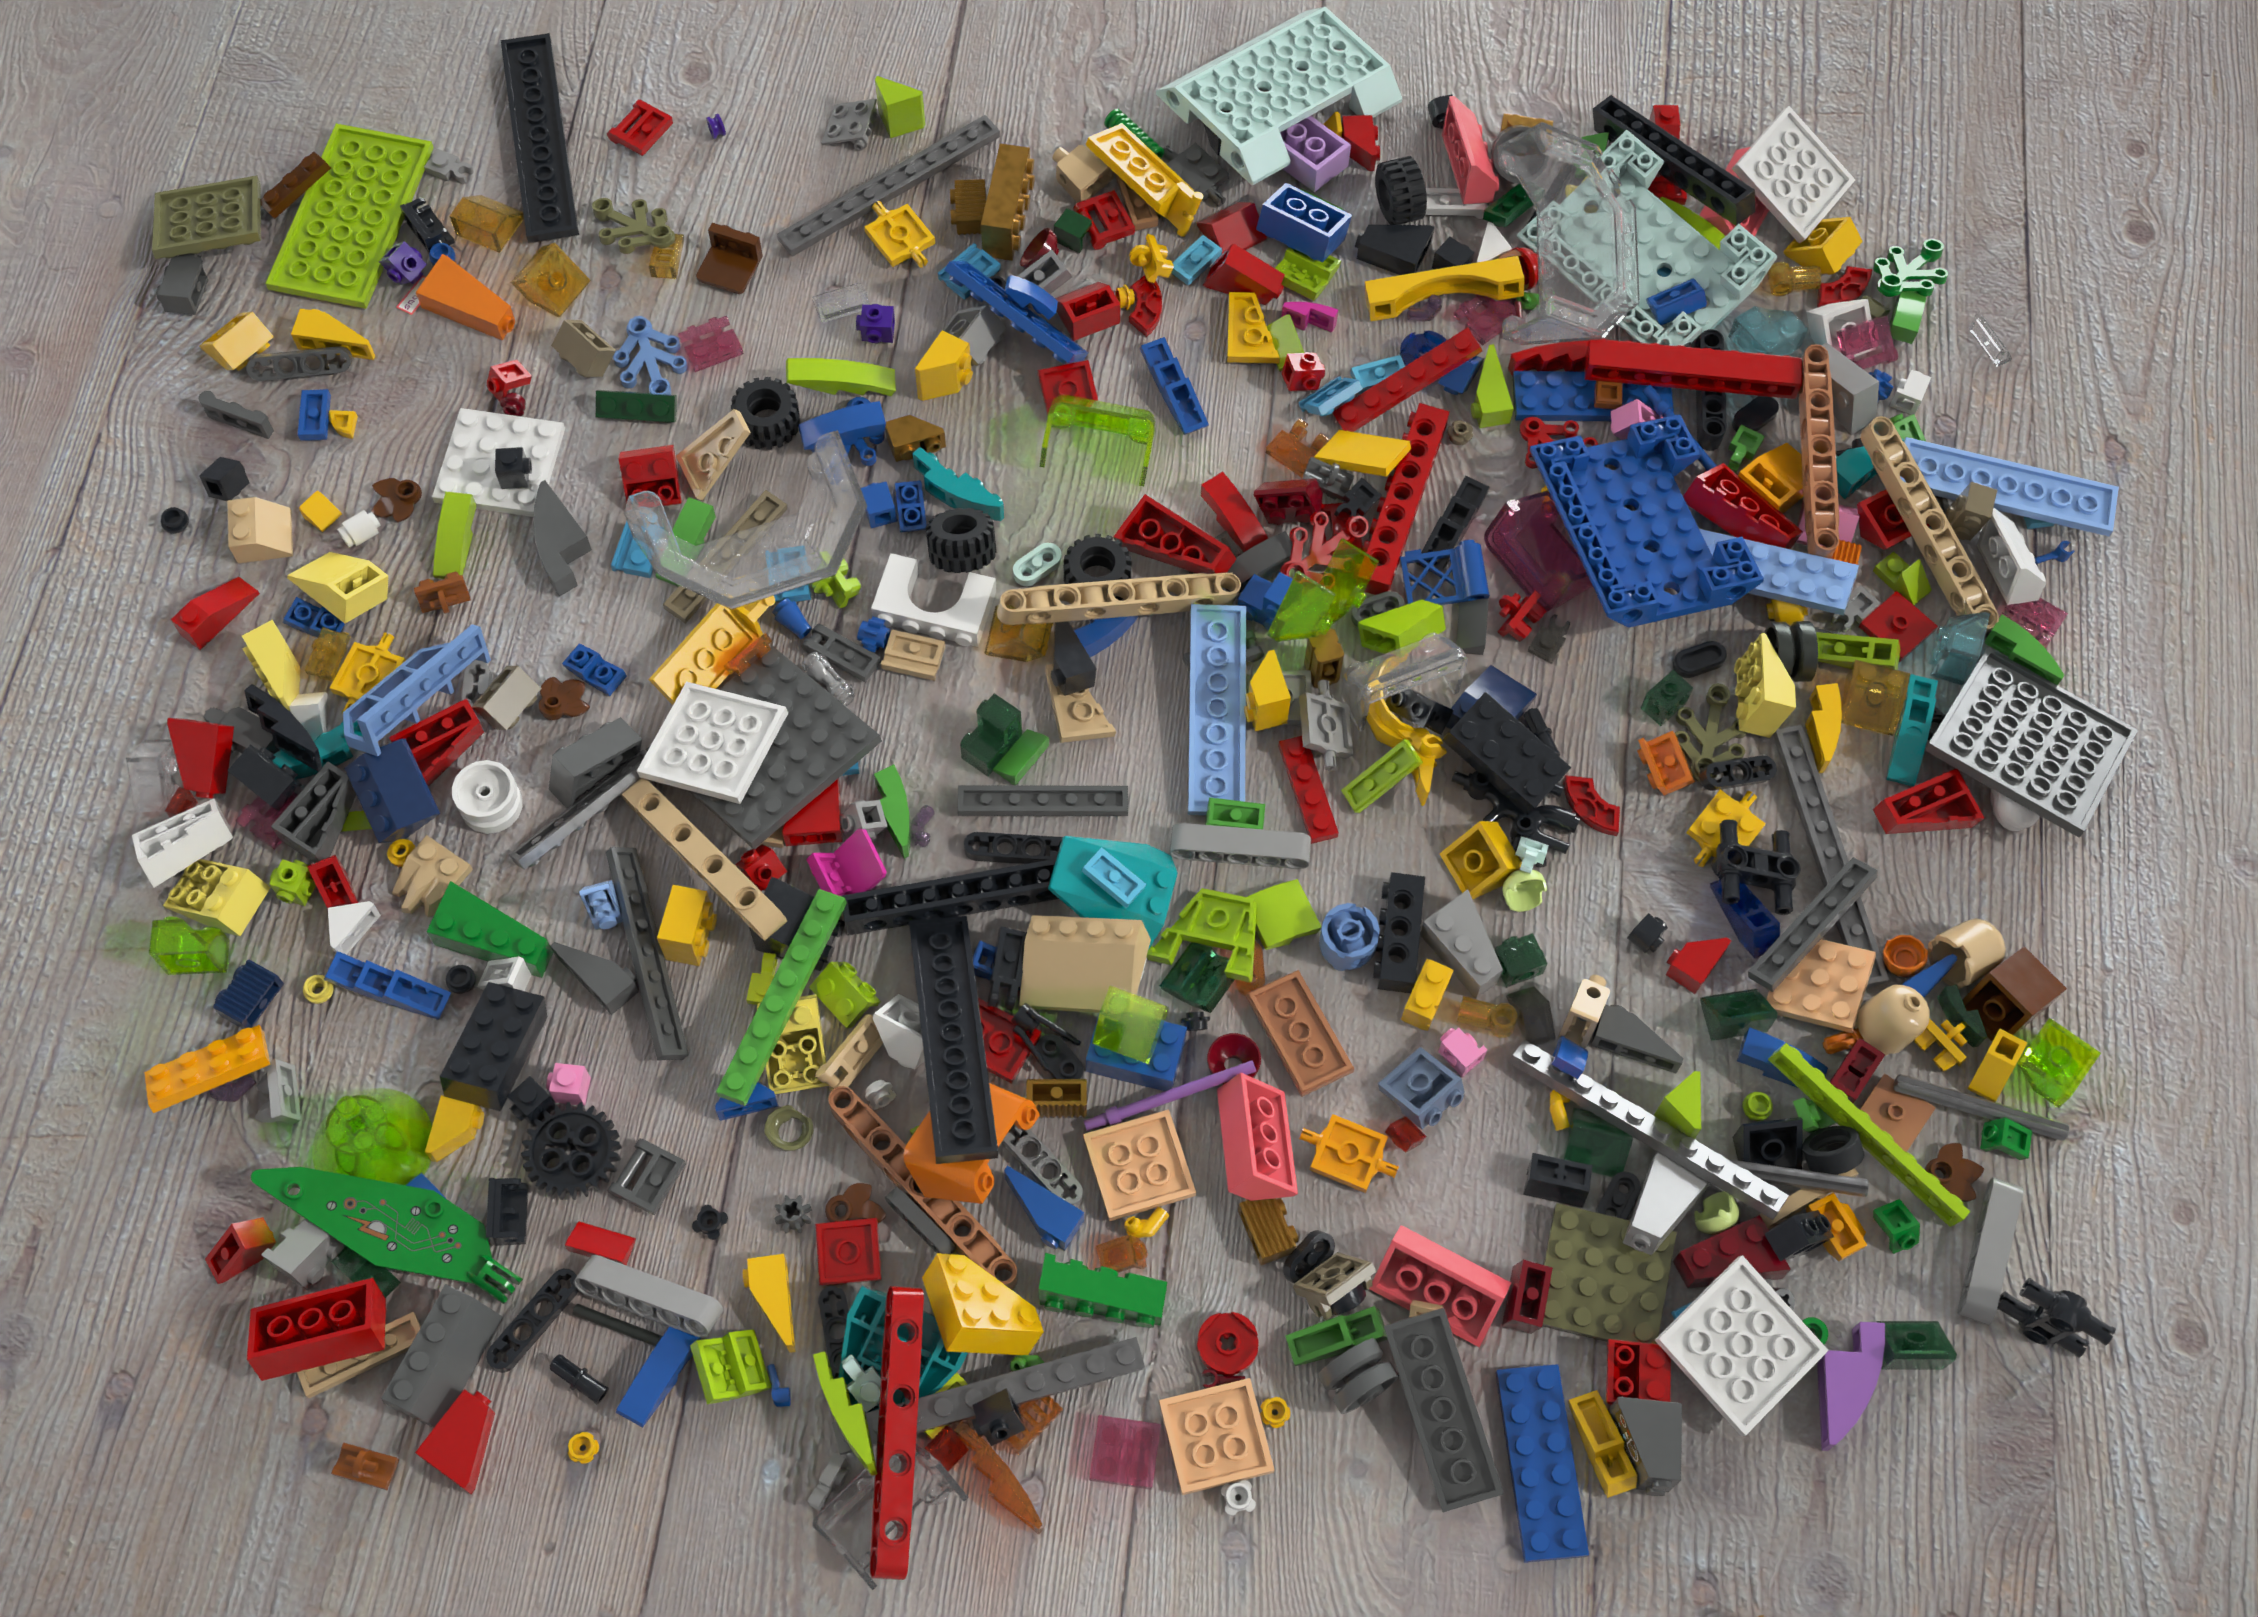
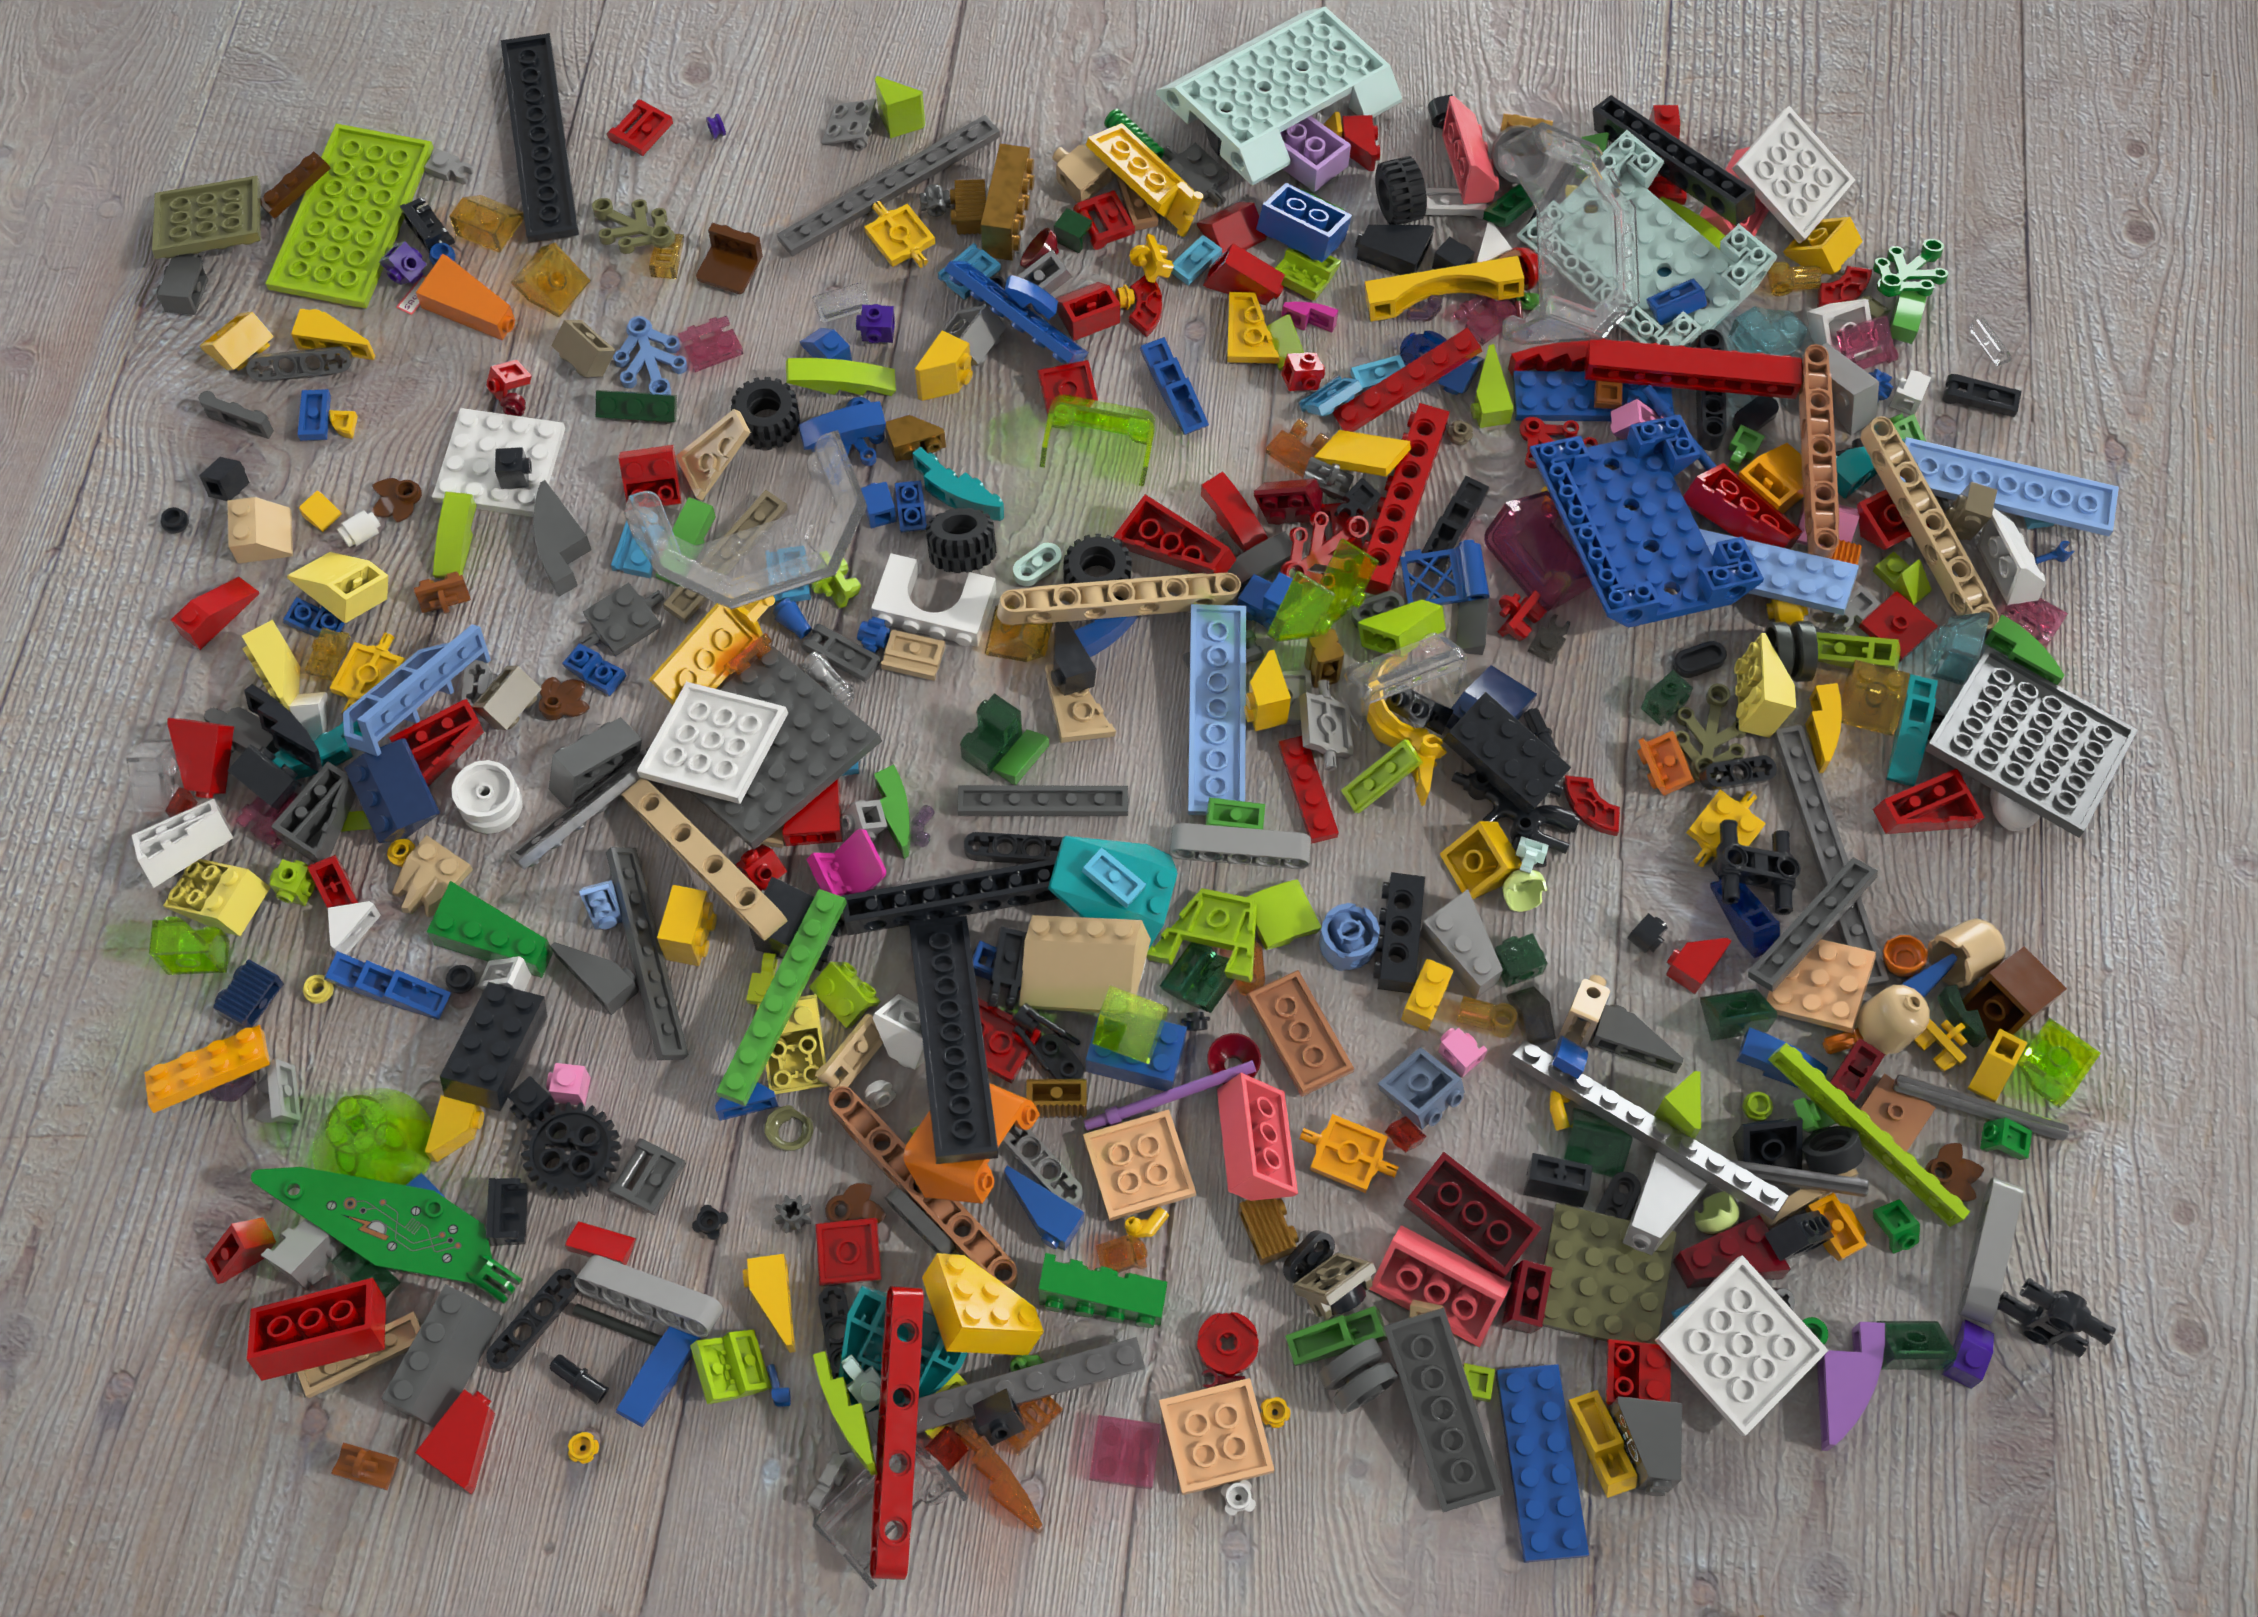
(622, 619): none -> dark grey plate
(826, 344): none -> blue slope
(934, 200): none -> dark grey gear
(1472, 1216): none -> dark red brick
(1480, 1381): none -> lime plate
(1974, 1352): none -> dark purple slope
(1982, 395): none -> black plate

